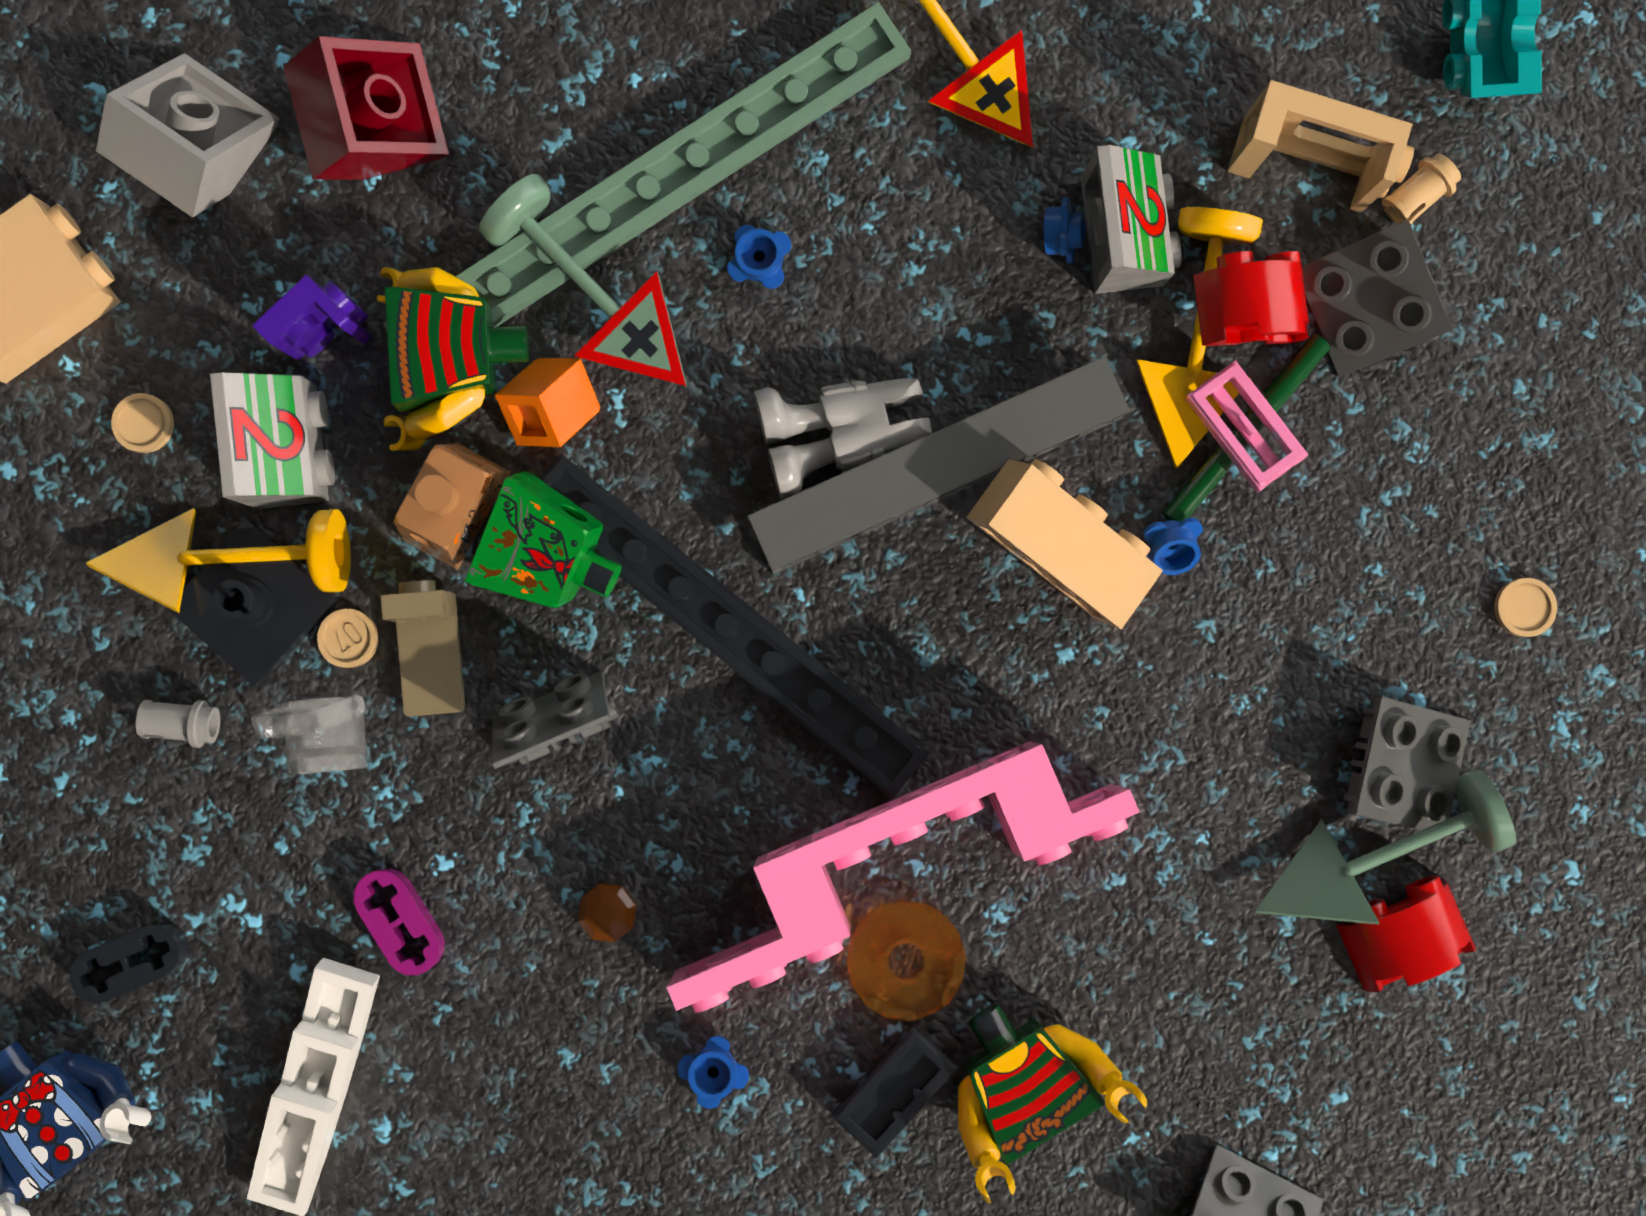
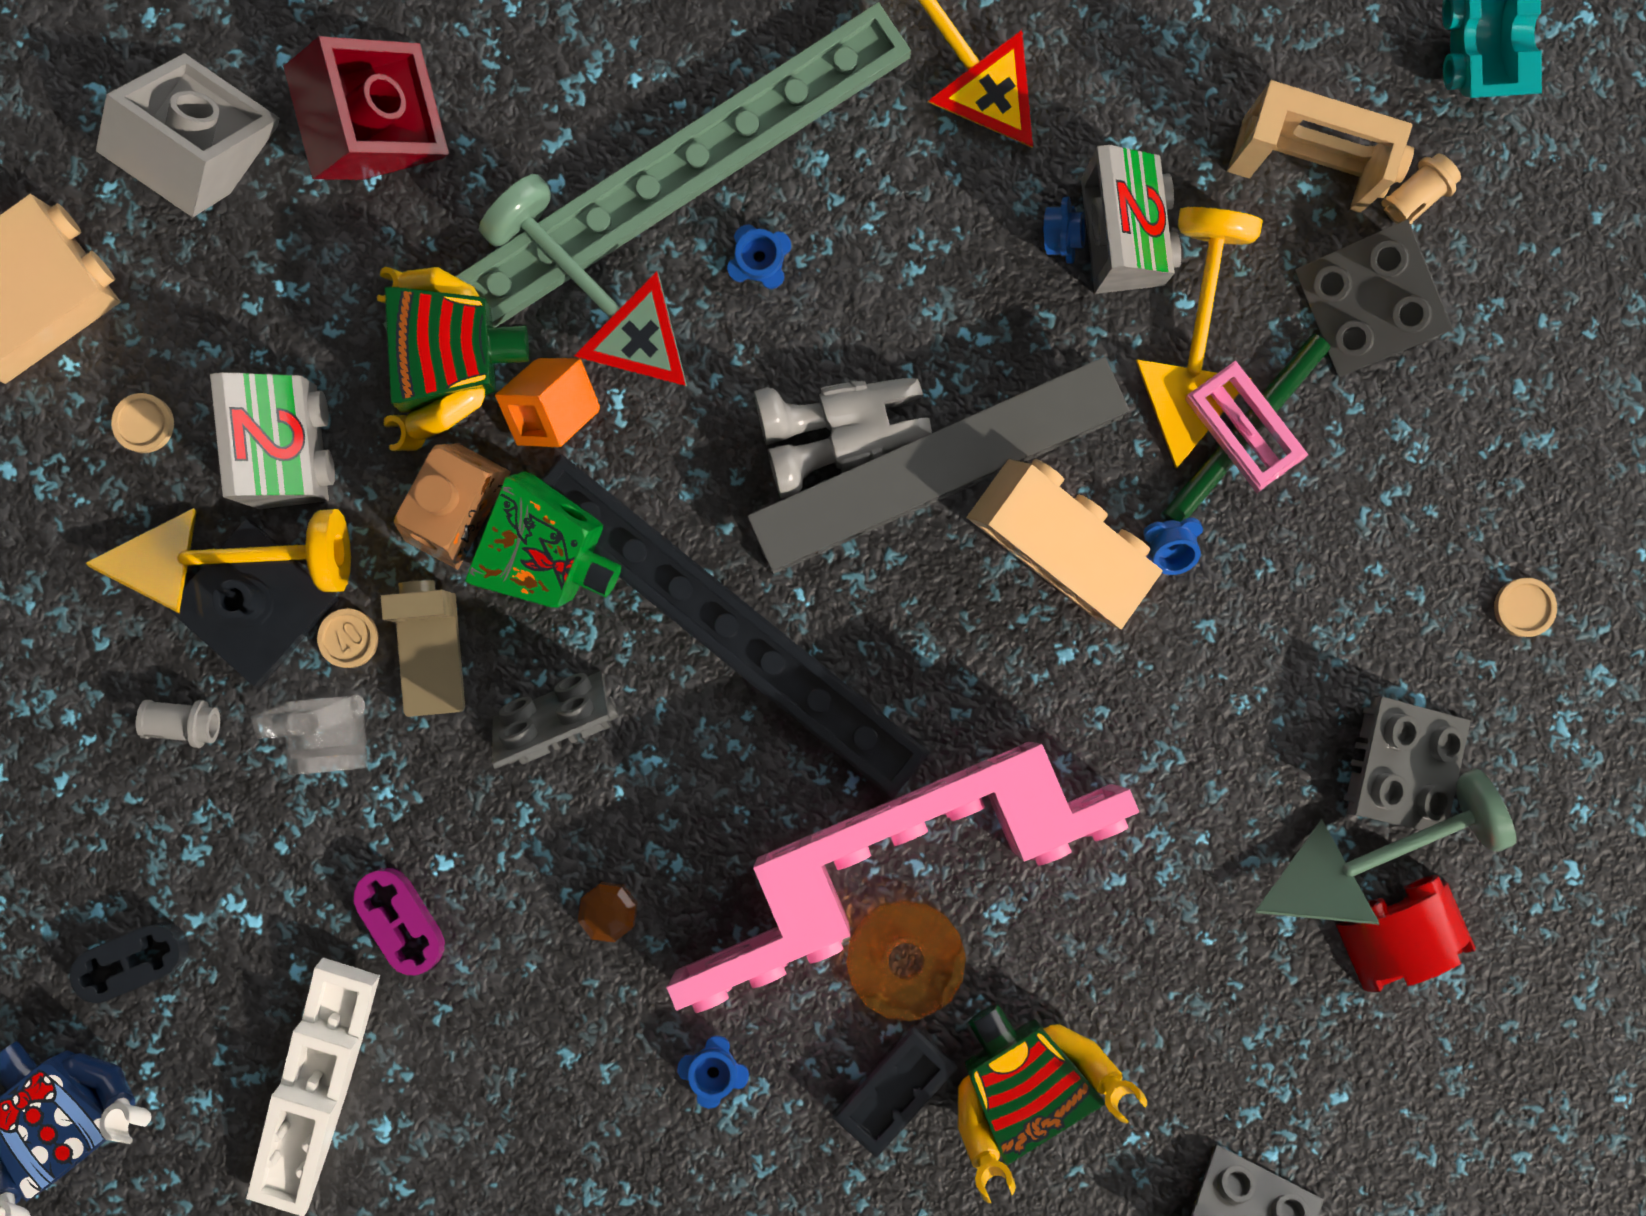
(305, 319): dark purple bracket -> none
(1252, 300): red cylinder -> none

